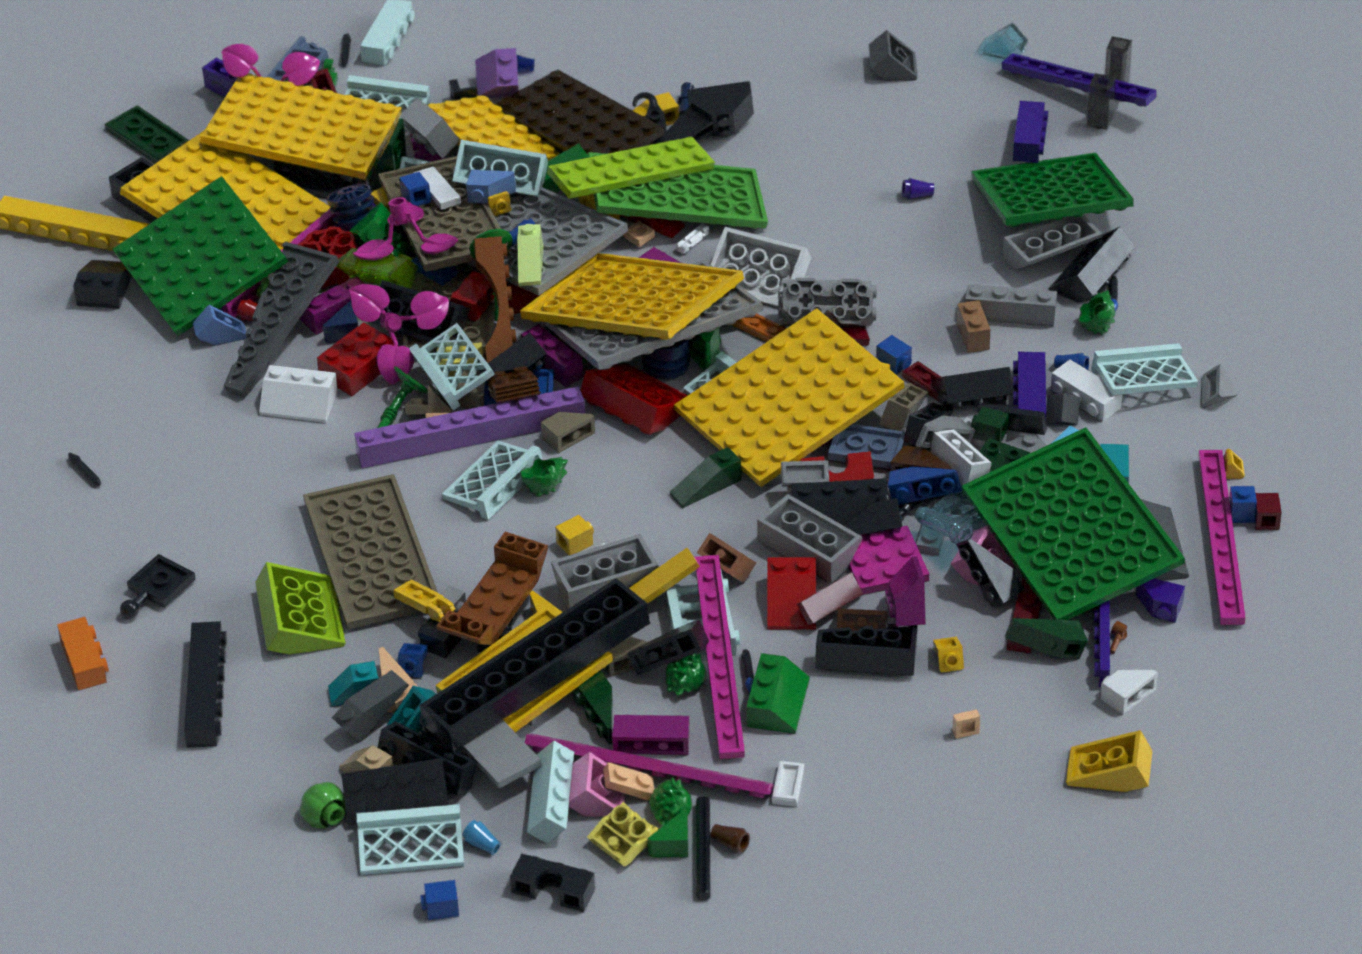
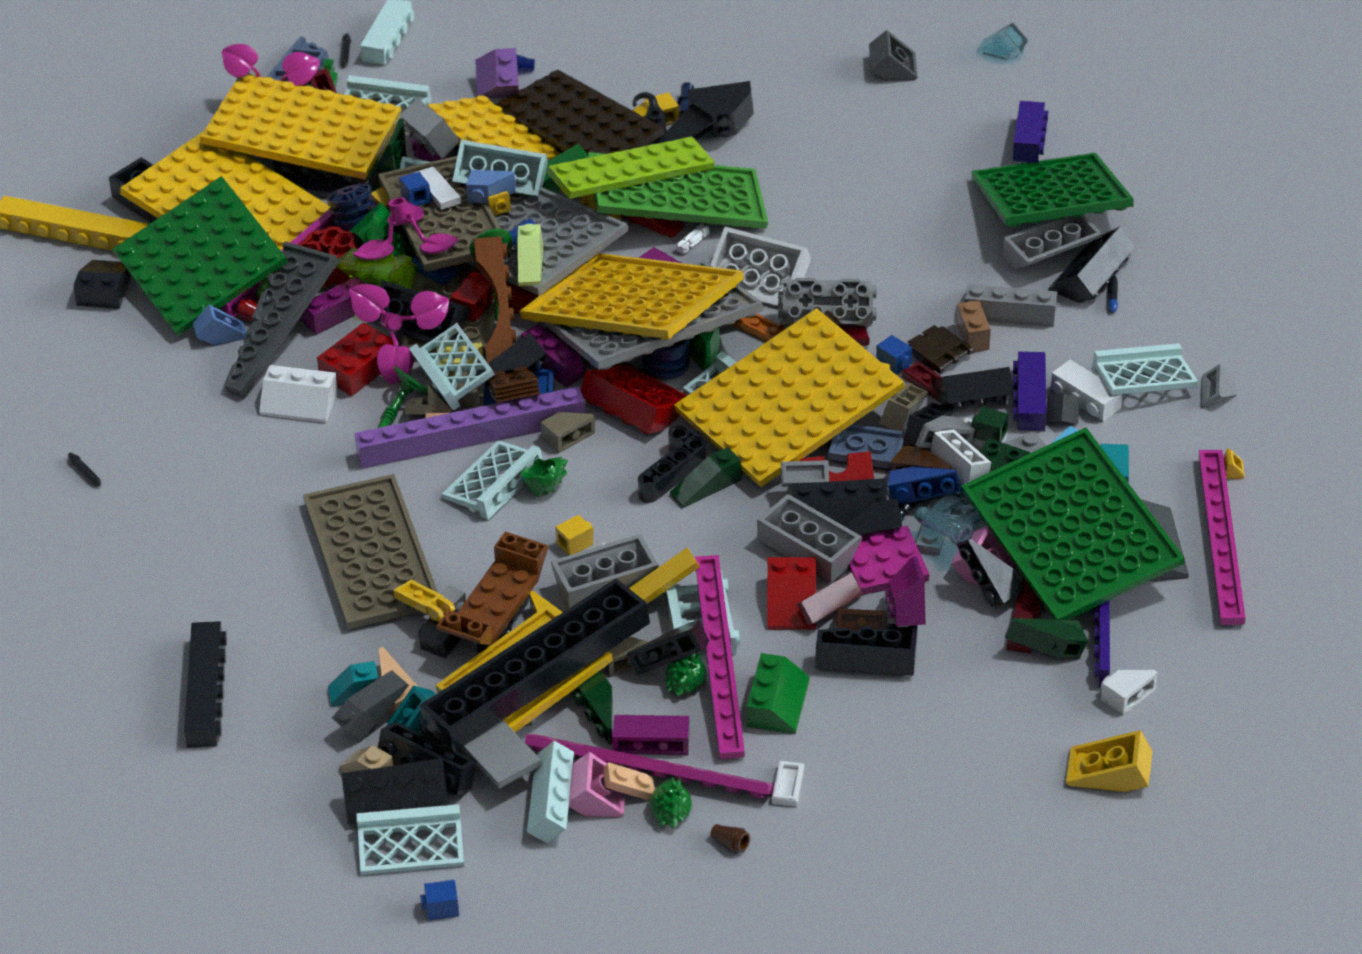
(83, 653): orange brick -> none
(145, 133): dark green tile -> none
(158, 581): black plate -> none
(217, 78): dark purple brick -> none
(298, 610): lime slope -> none
(323, 801): bright green plant -> none
(340, 324): dark blue slope -> none
(412, 658): blue bracket -> none
(457, 93): black panel -> none
(479, 836): dark azure cone -> none
(534, 874): black arch -> none
(622, 834): light yellow slope -> none
(639, 234): light nougat plate -> none
(670, 839): green slope -> none
(685, 453): none -> black beam
(703, 848): black axle -> none
(730, 559): nougat brick -> none
(747, 669): black piece -> none
(915, 188): dark purple cone -> none
(939, 348): none -> dark brown plate
(949, 654): yellow bracket -> none
(966, 724): light nougat plate -> none
(1021, 419): black tile -> none
(1075, 78): dark purple plate -> none
(1078, 358): blue cone -> none
(1098, 313): green hair -> none
(1102, 87): clear smoke arch -> none
(1119, 630): dark orange hand -> none
(1161, 598): dark purple slope -> none
(1243, 504): blue brick -> none
(1268, 511): dark red brick -> none

